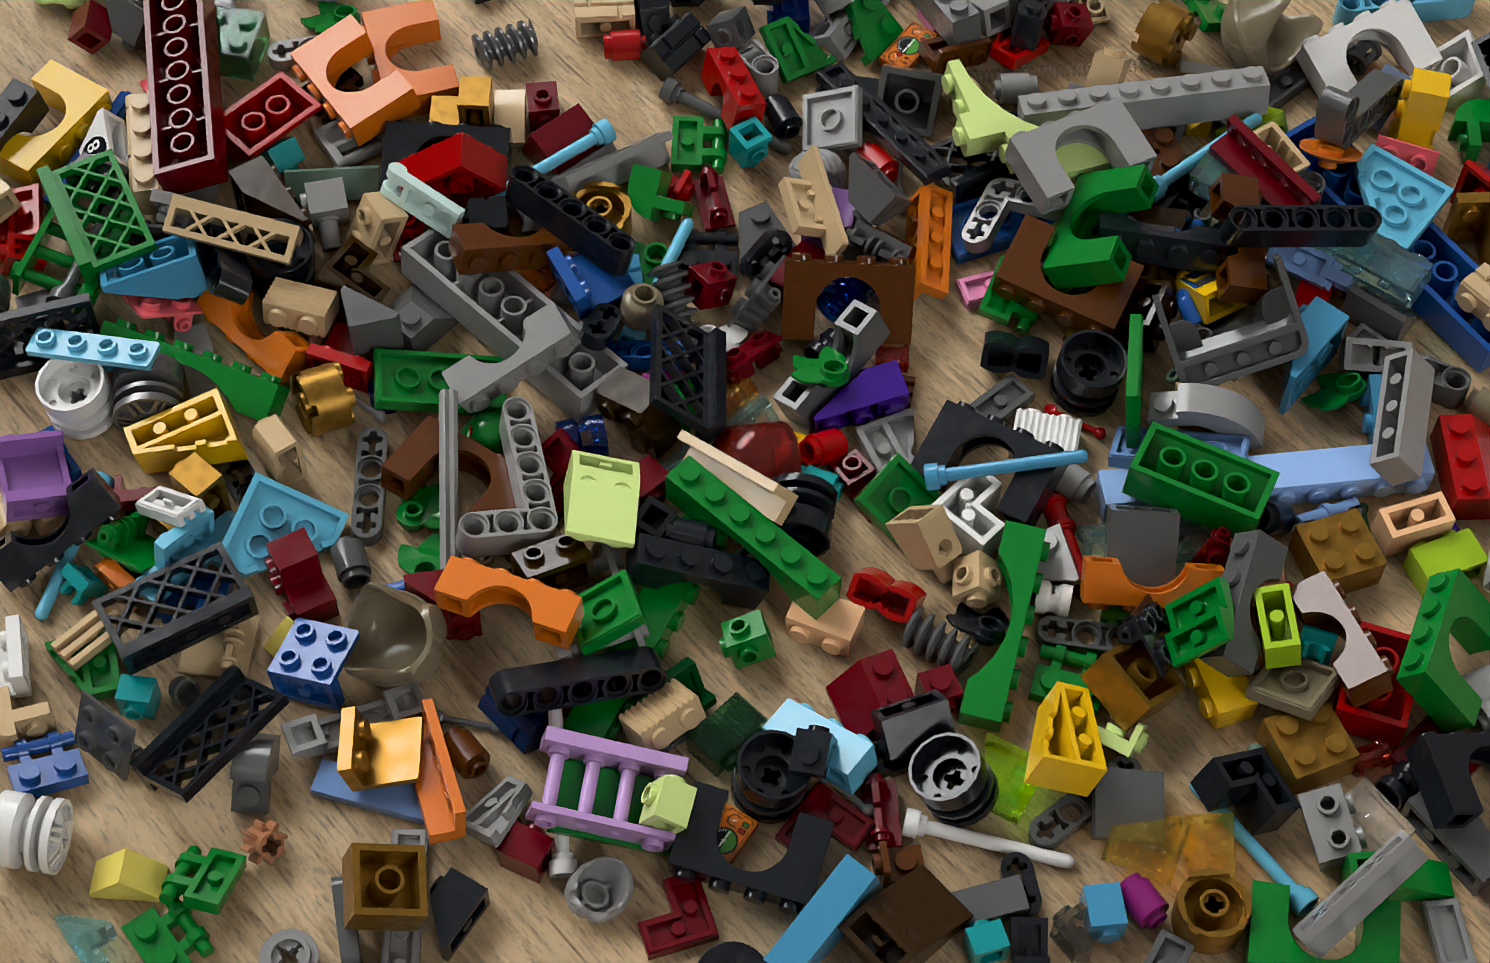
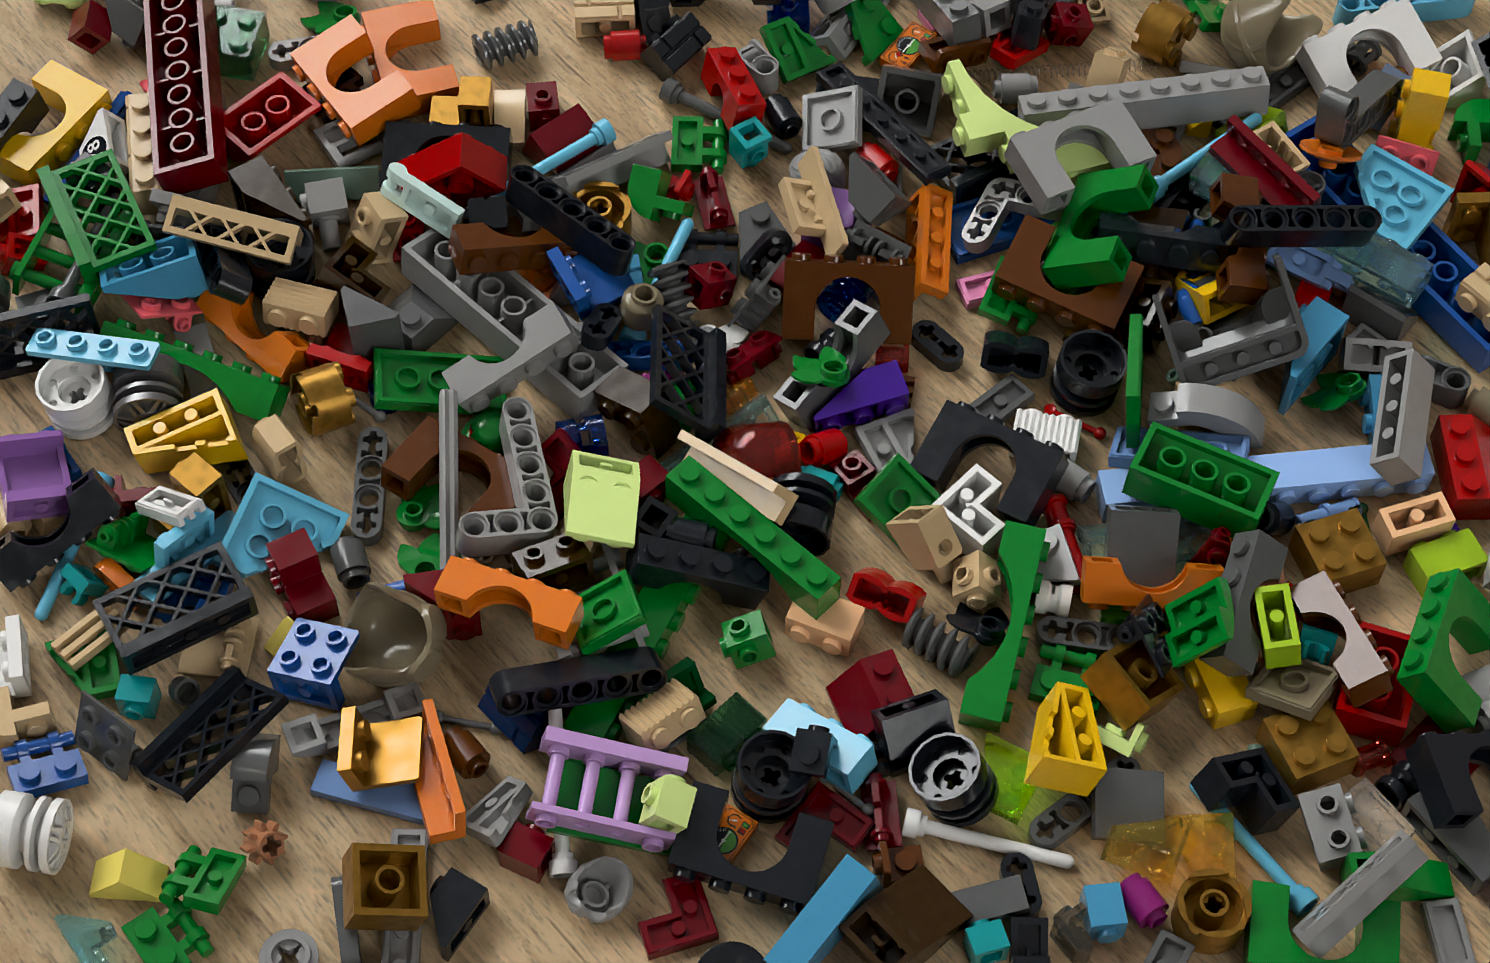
(284, 154): teal plate -> none
(731, 28): dark grey brick -> none
(938, 345): none -> black beam
(939, 475): dark azure piece -> none
(944, 681): dark red brick -> none

